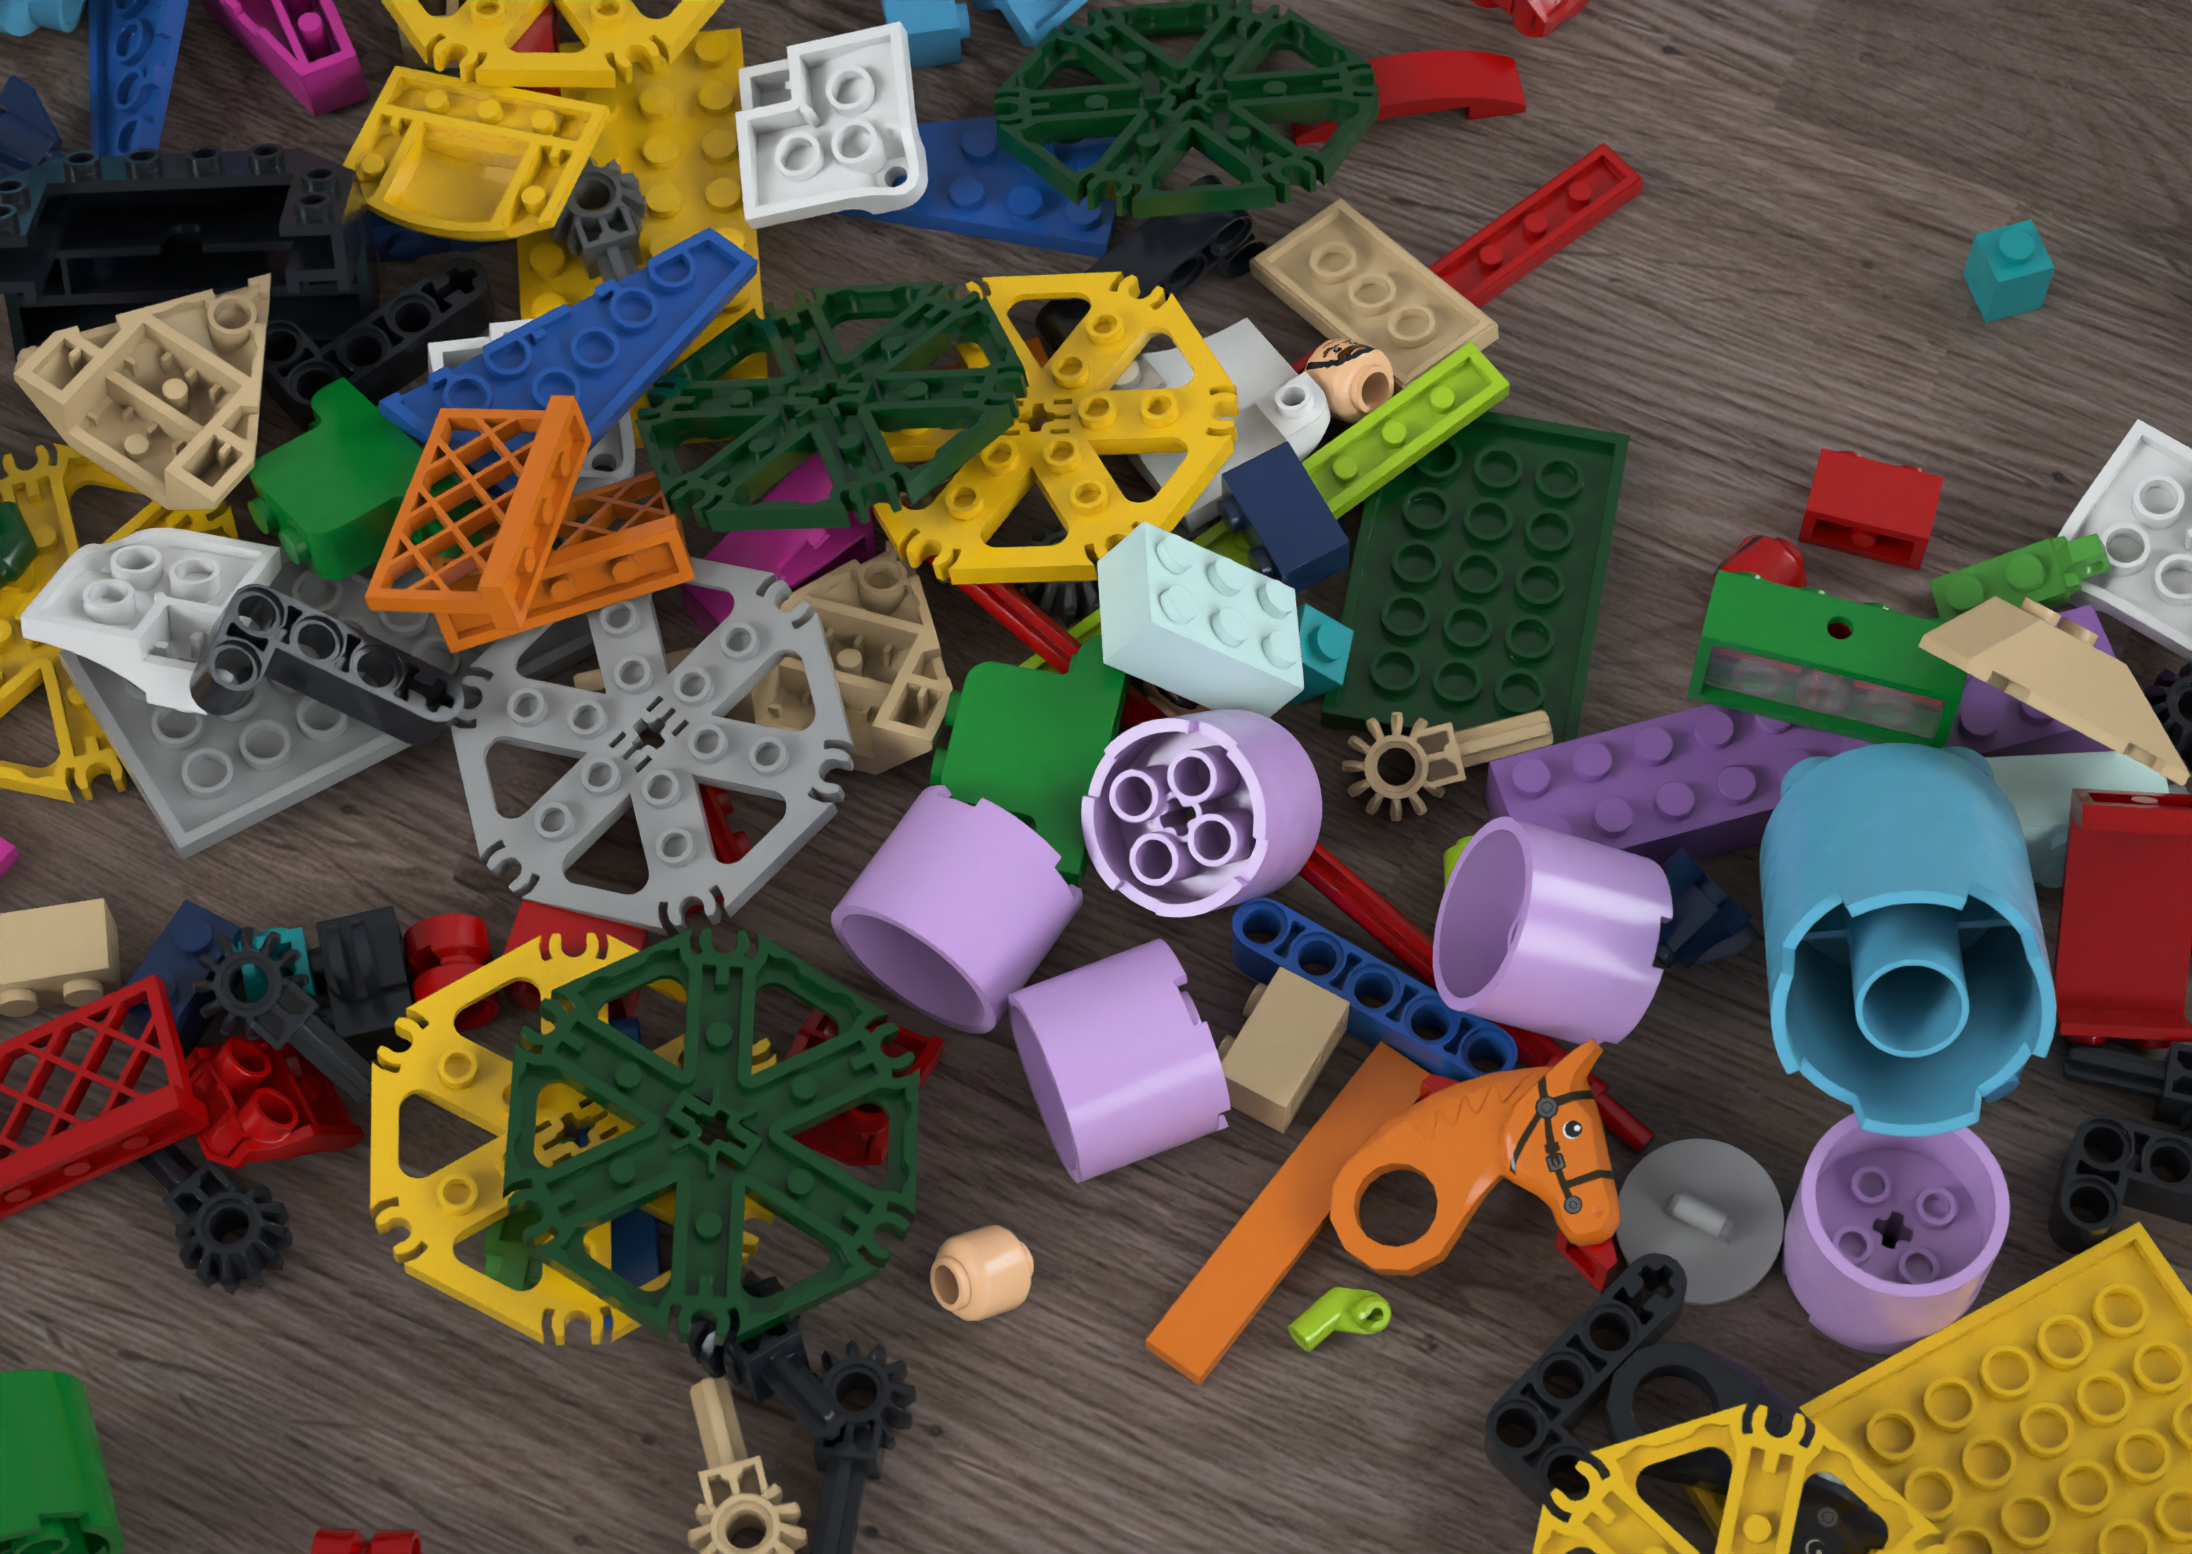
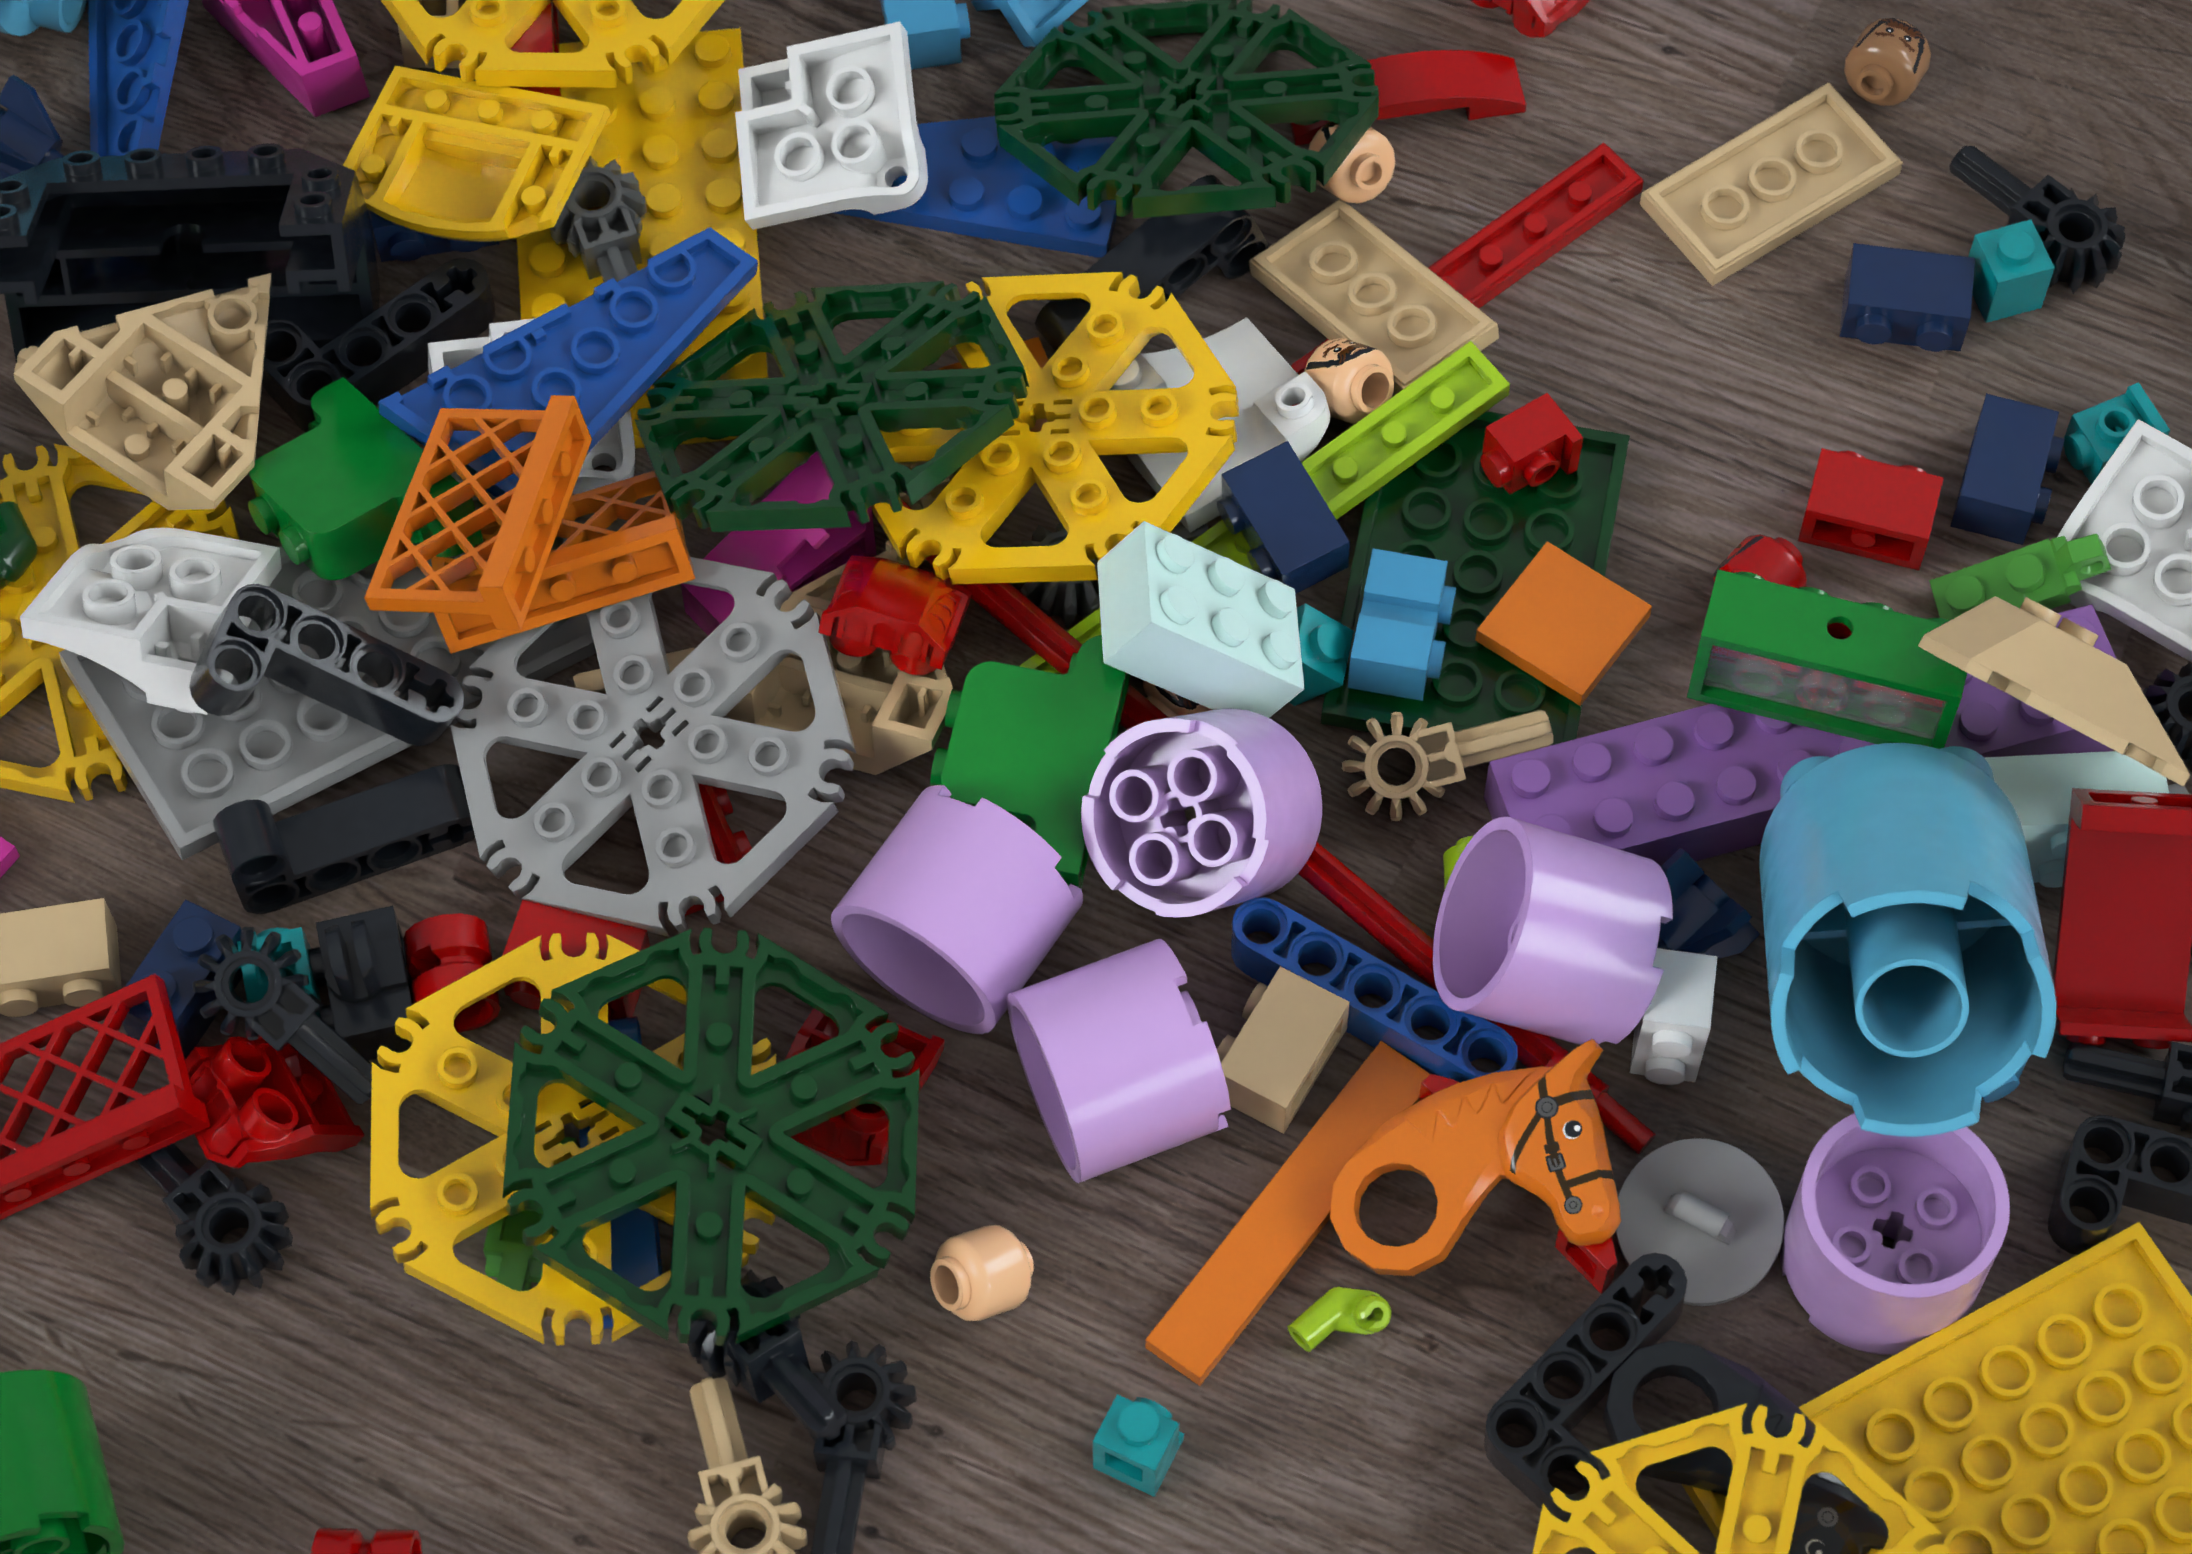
(342, 840): none -> black beam
(895, 610): none -> red slope
(1137, 1443): none -> teal brick
(1364, 170): none -> light nougat head
(1399, 623): none -> dark azure brick
(1530, 445): none -> red brick
(1563, 623): none -> orange tile
(1678, 1020): none -> white brick
(1770, 184): none -> tan tile
(1888, 58): none -> medium nougat head
(1907, 297): none -> dark blue brick
(2006, 470): none -> dark blue brick
(2056, 216): none -> black gear
(2100, 429): none -> teal brick

